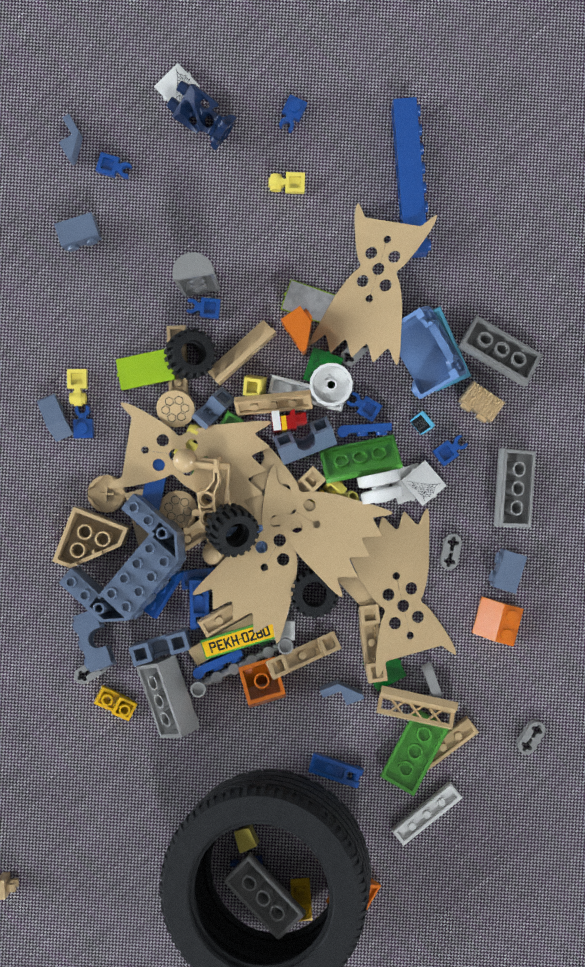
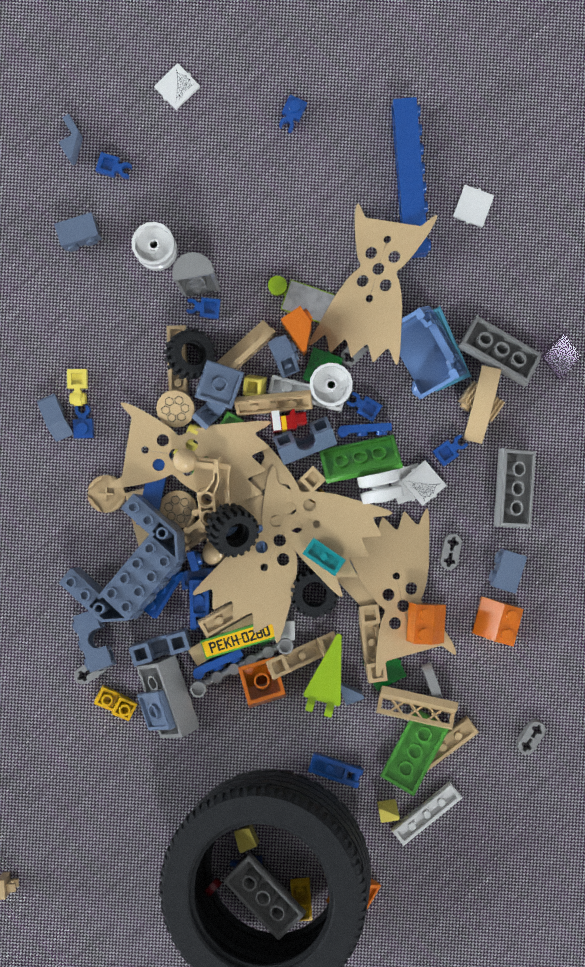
(88, 537): tan brick -> none
(143, 370): lime piece -> none
(144, 245): none -> white wheel
(156, 710): none -> sand blue tile
(191, 106): dark blue hips -> none
(195, 560): none -> blue plate
(212, 887): none -> dark red tile
(219, 384): none -> sand blue tile
(277, 285): none -> lime tile
(284, 355): none -> sand blue brick
(293, 183): light yellow plate -> none
(324, 556): none -> teal plate
(326, 681): none -> lime flag
(339, 488): light yellow plate -> none
(388, 810): none -> light yellow slope
(422, 422): slope -> none
(426, 623): none -> orange slope
(473, 206): none -> white piece
(482, 404): none -> tan slope
(561, 356): none -> clear purple piece

